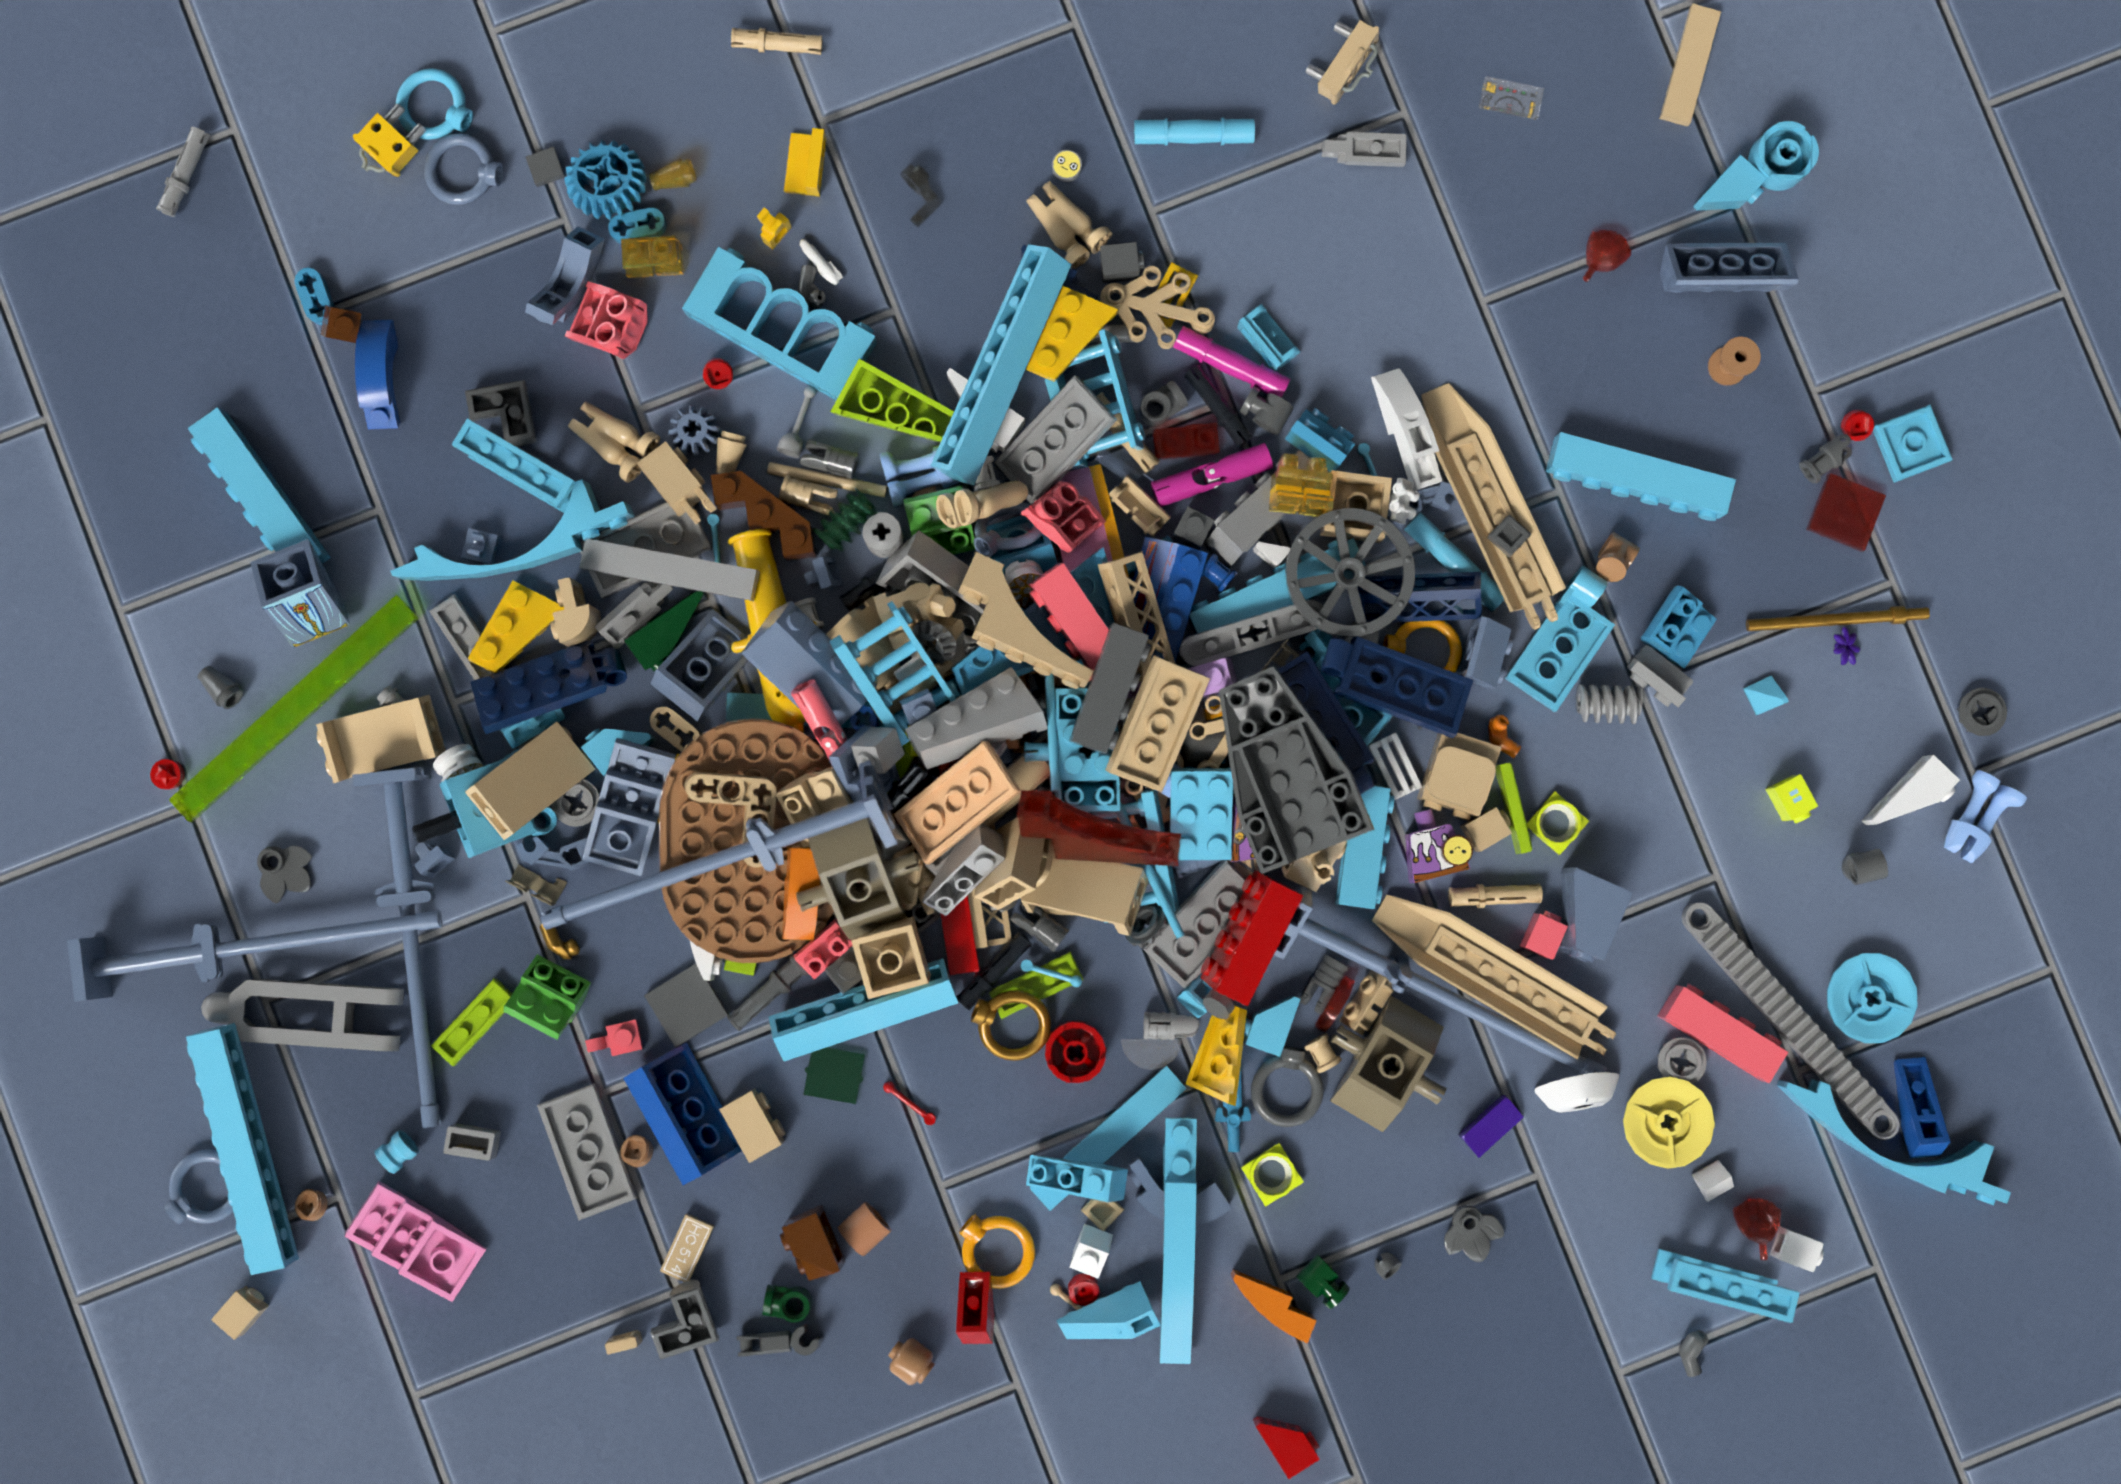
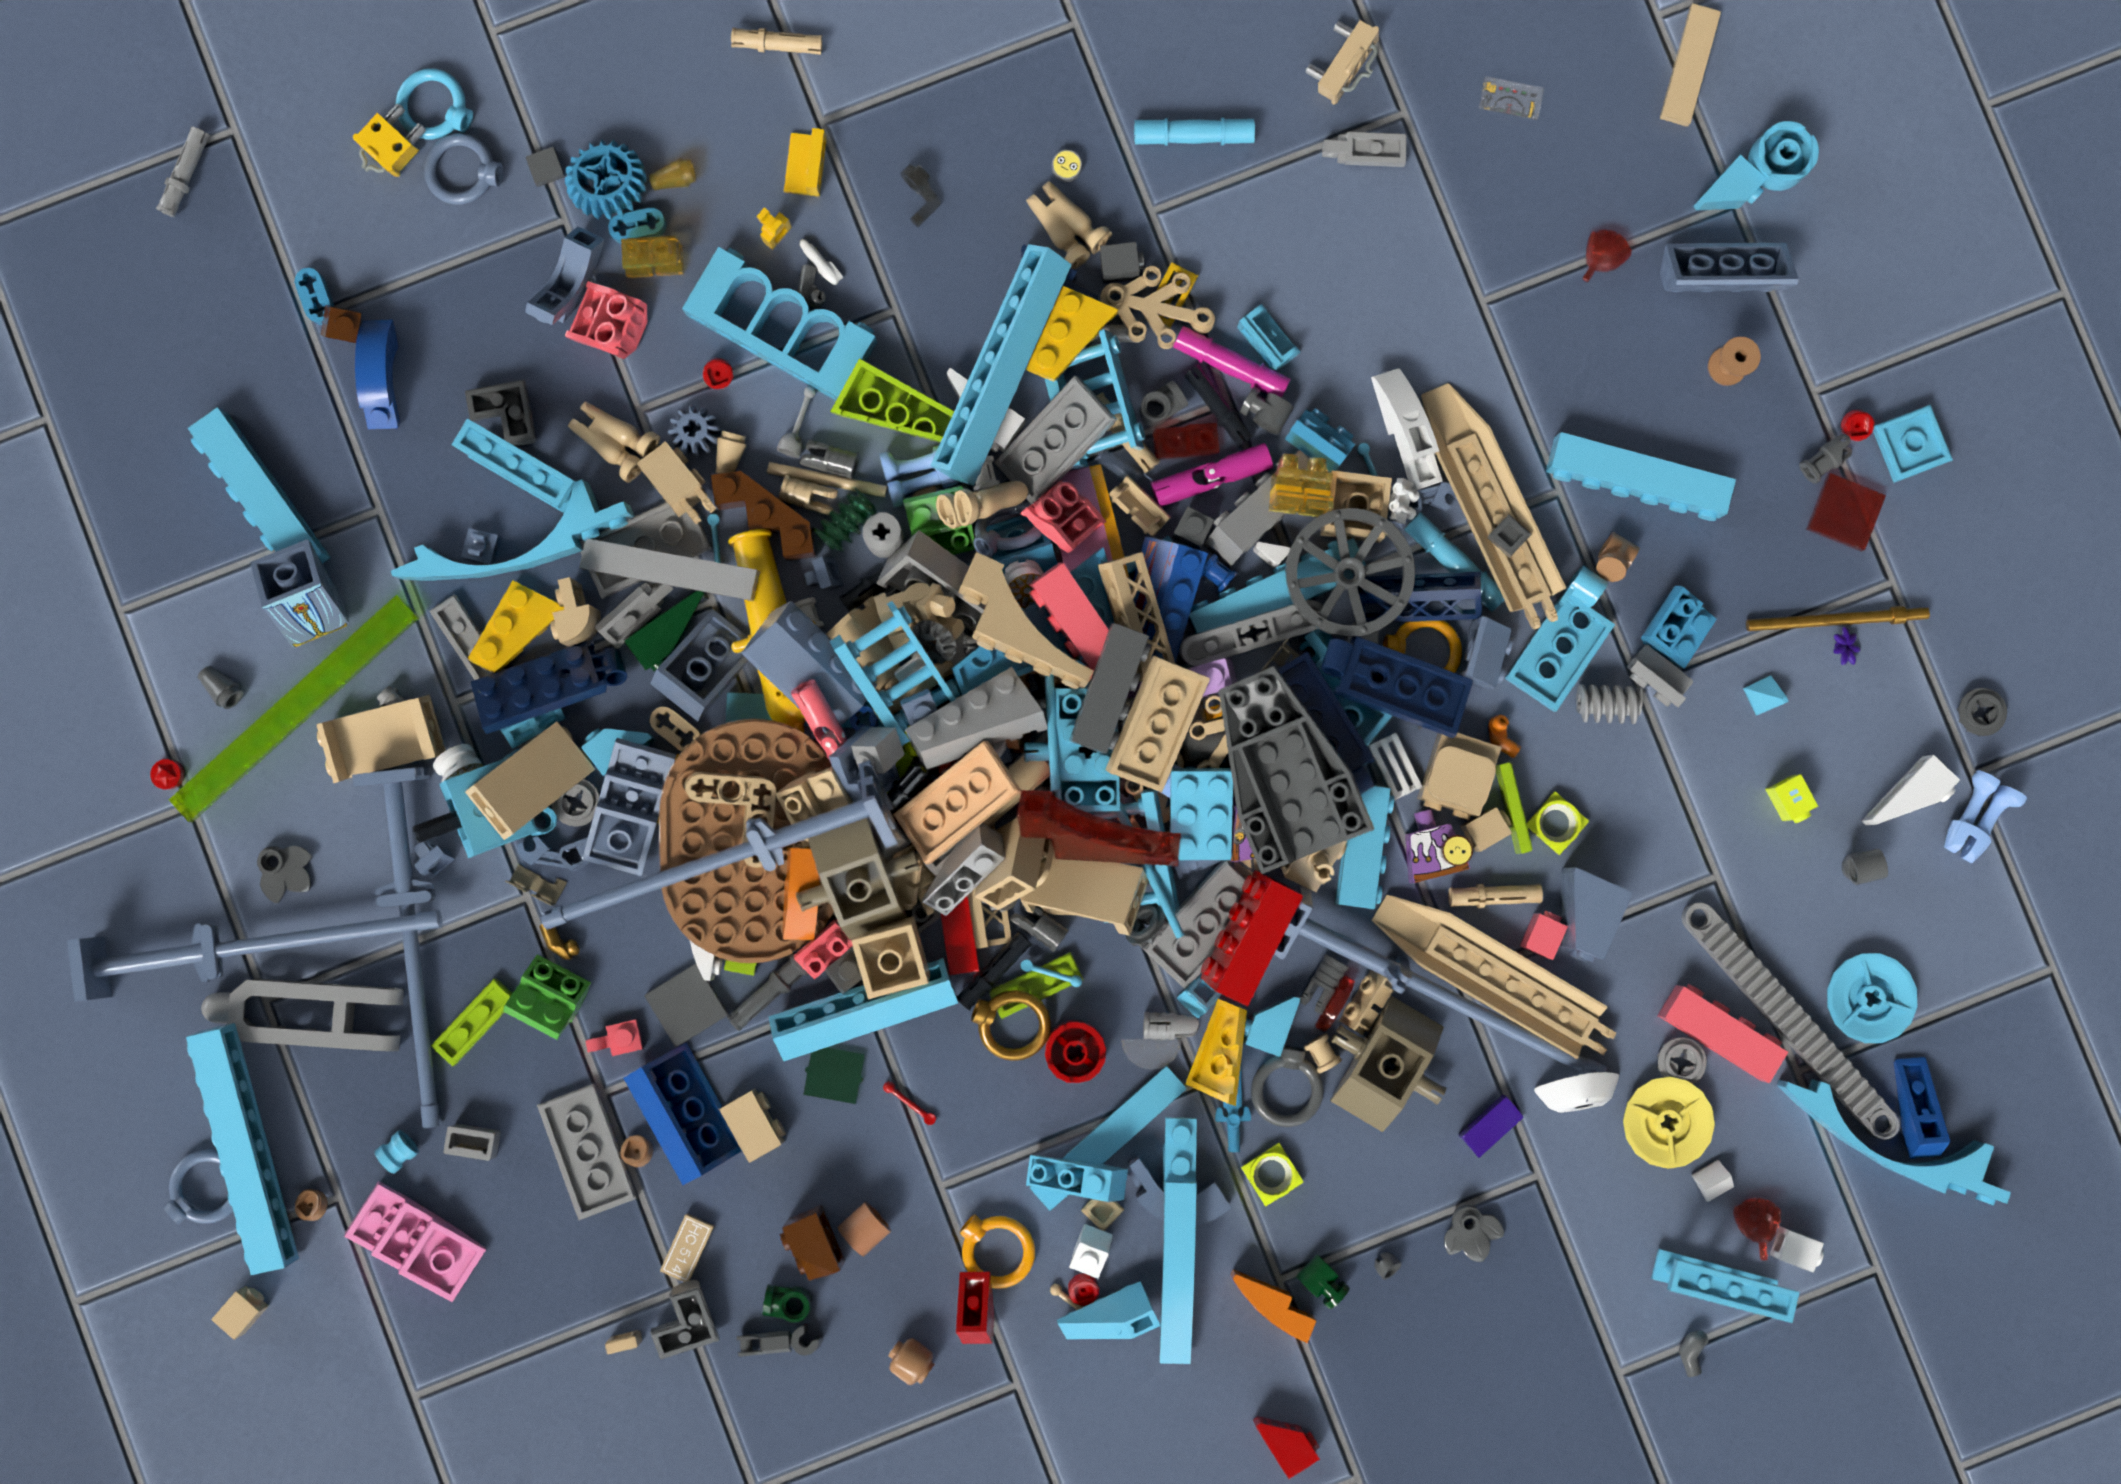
(1218, 1004): dark grey tile -> none

